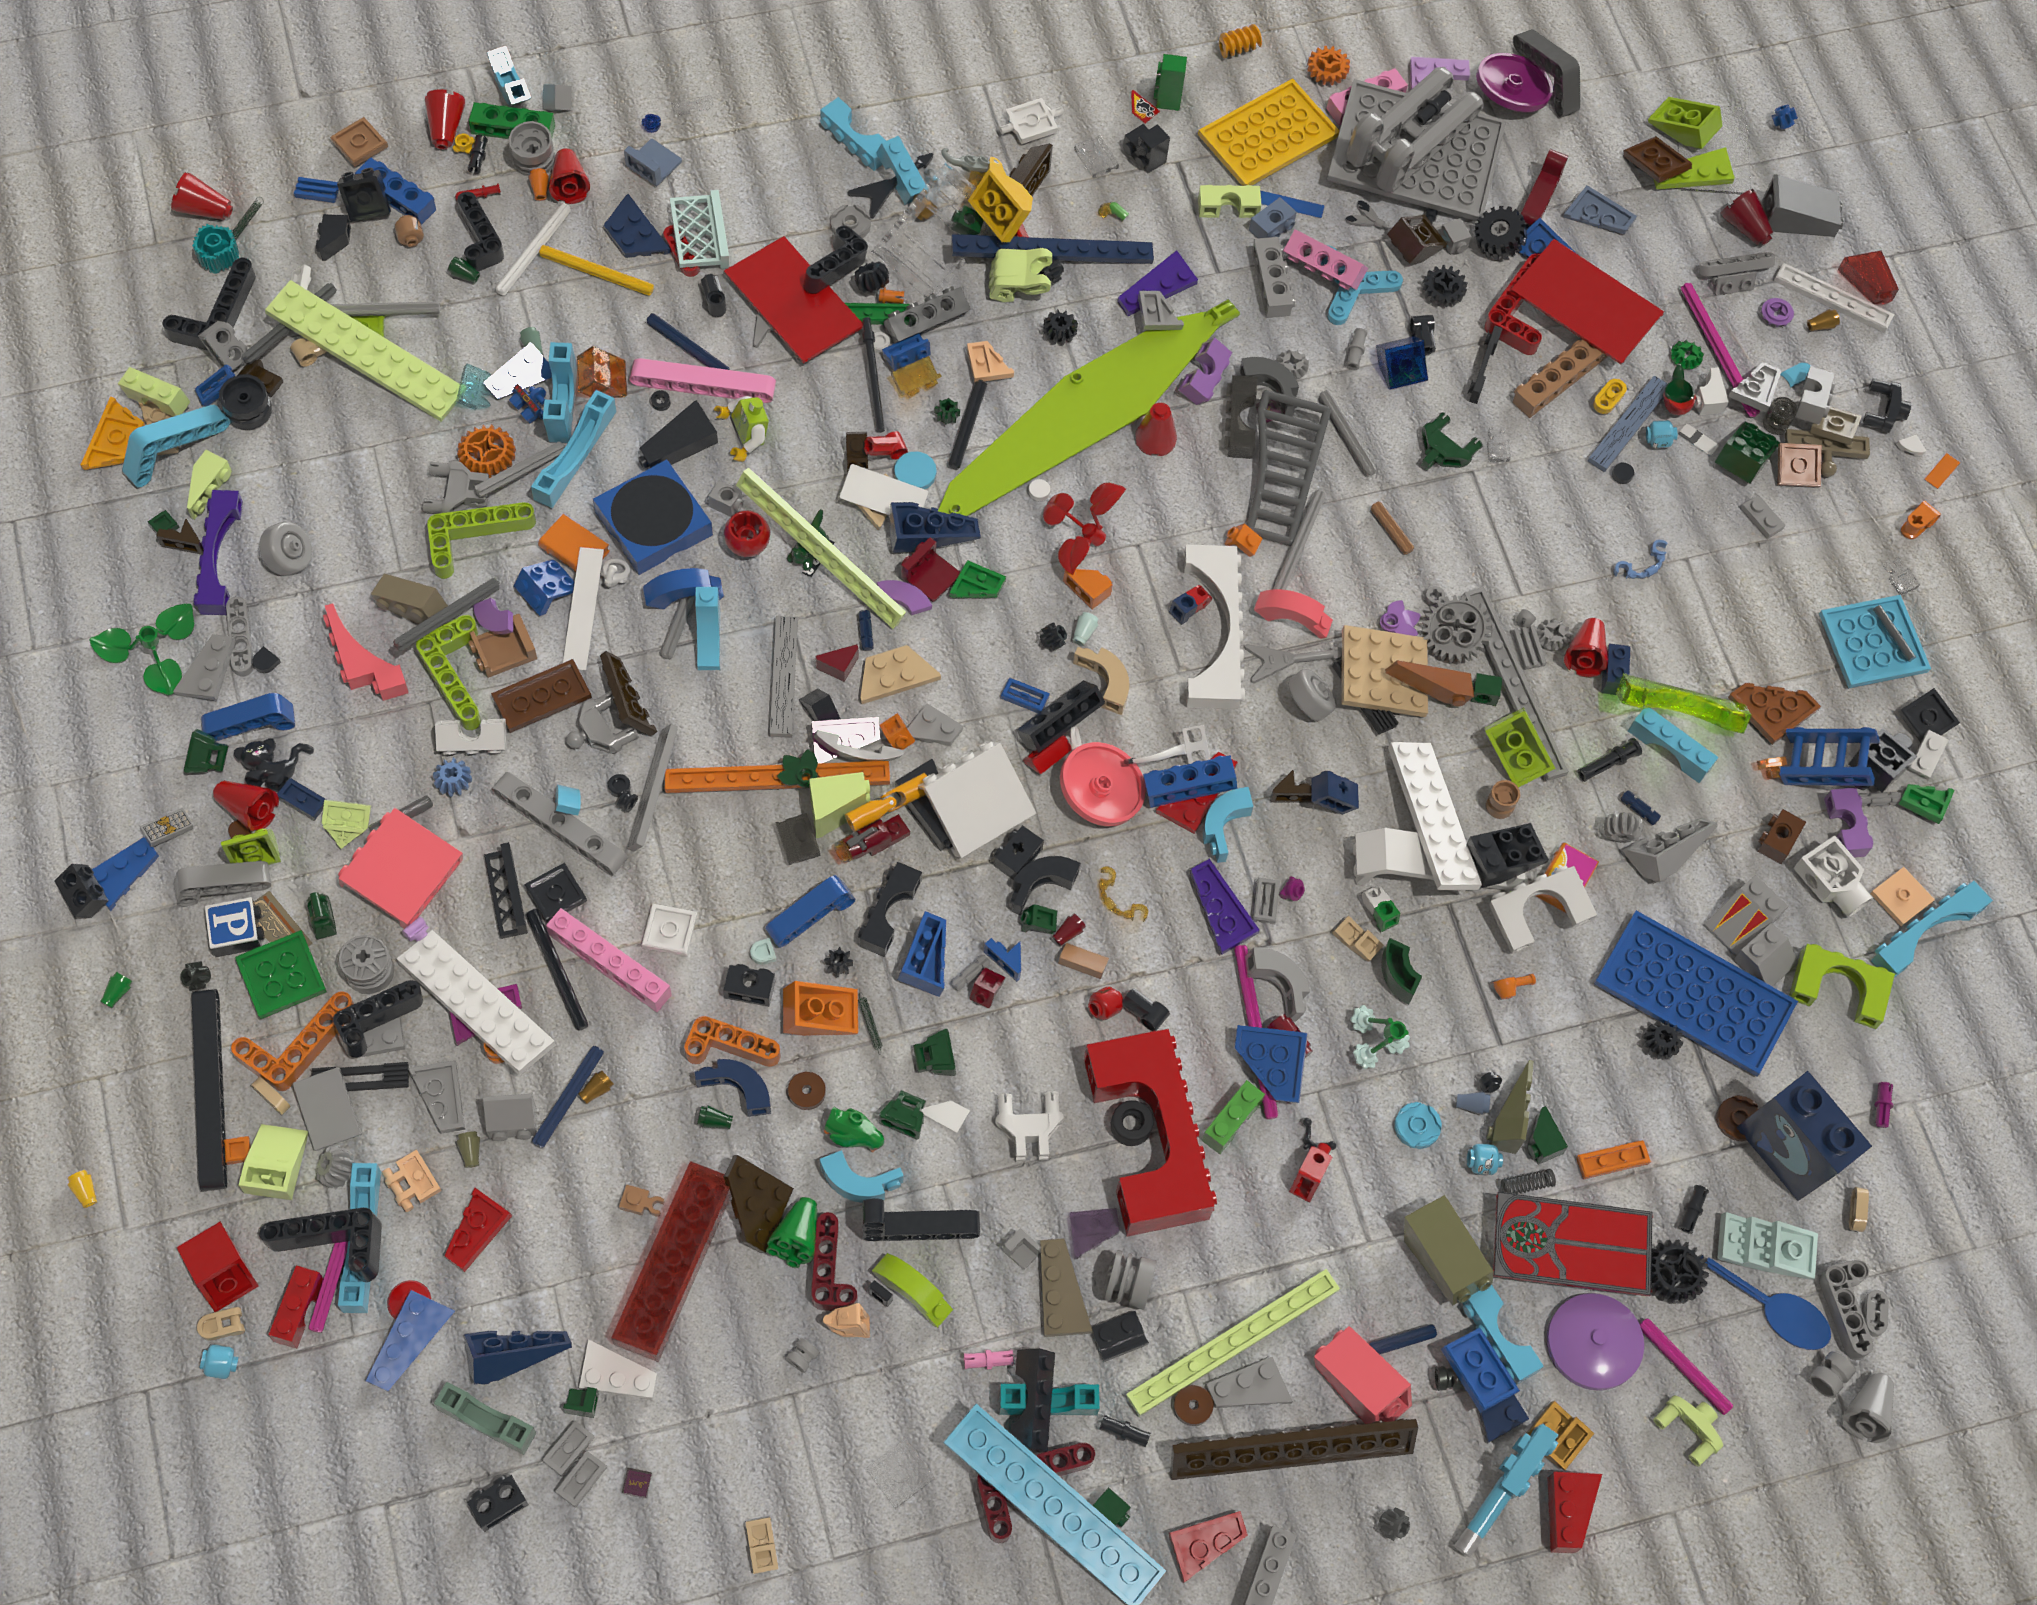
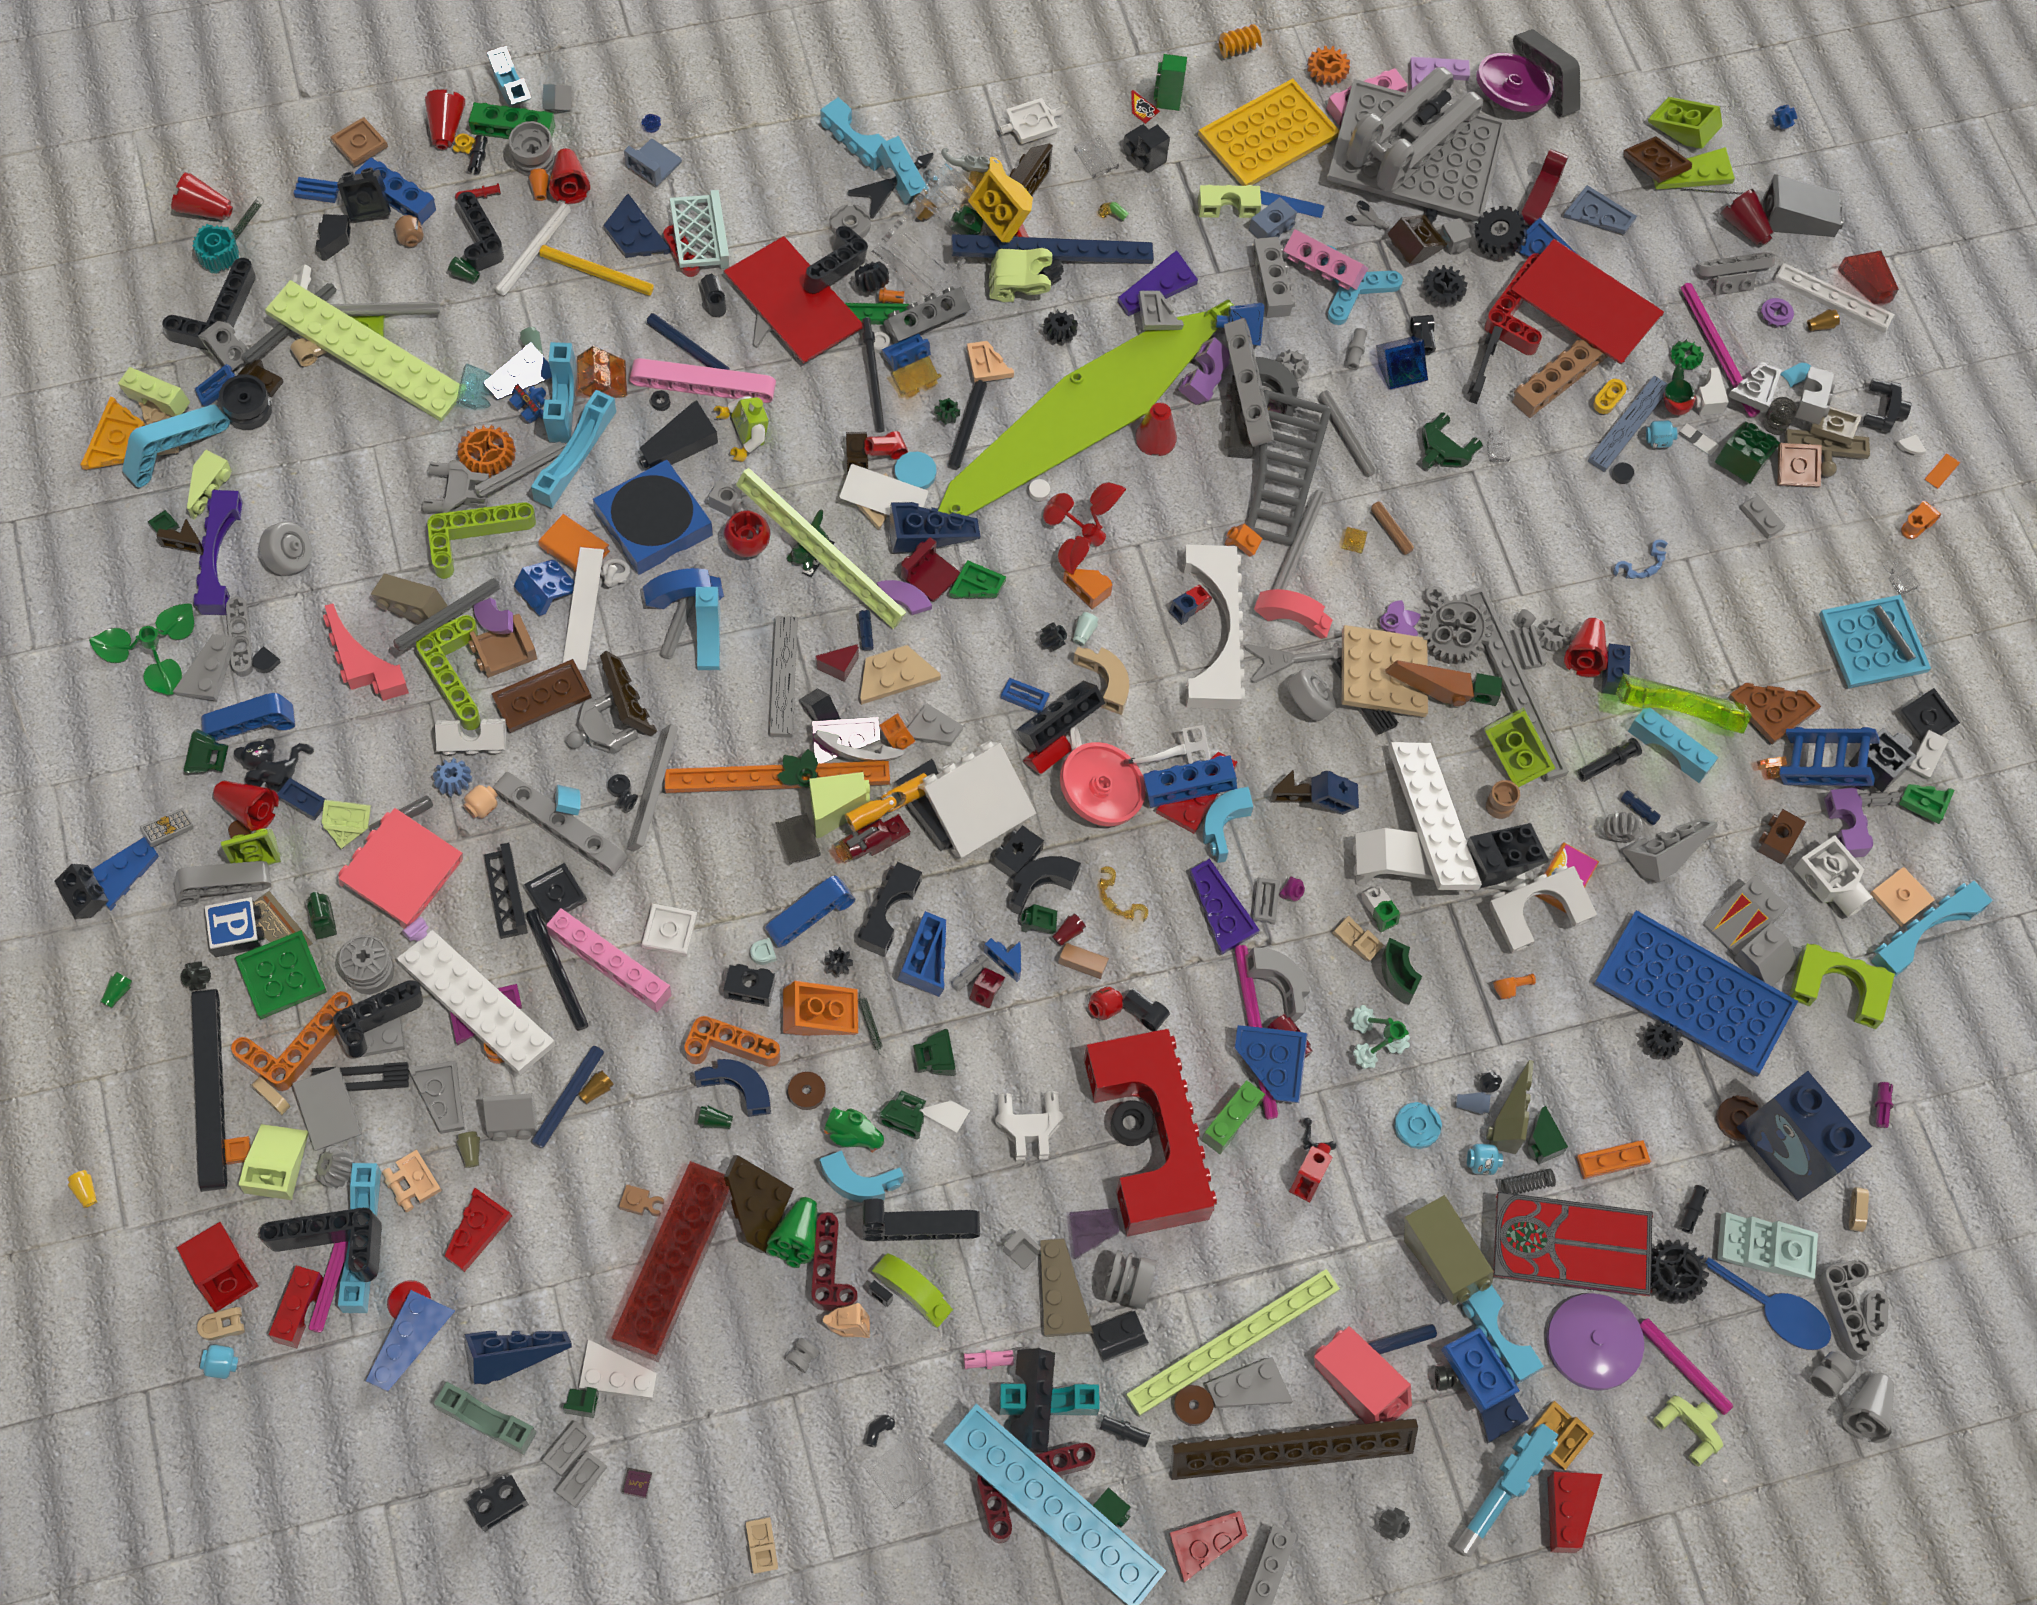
(480, 801): none -> light nougat head
(880, 1424): none -> black arm
(1250, 393): none -> light grey beam
(1253, 315): none -> blue torso
(1354, 540): none -> clear yellow plate

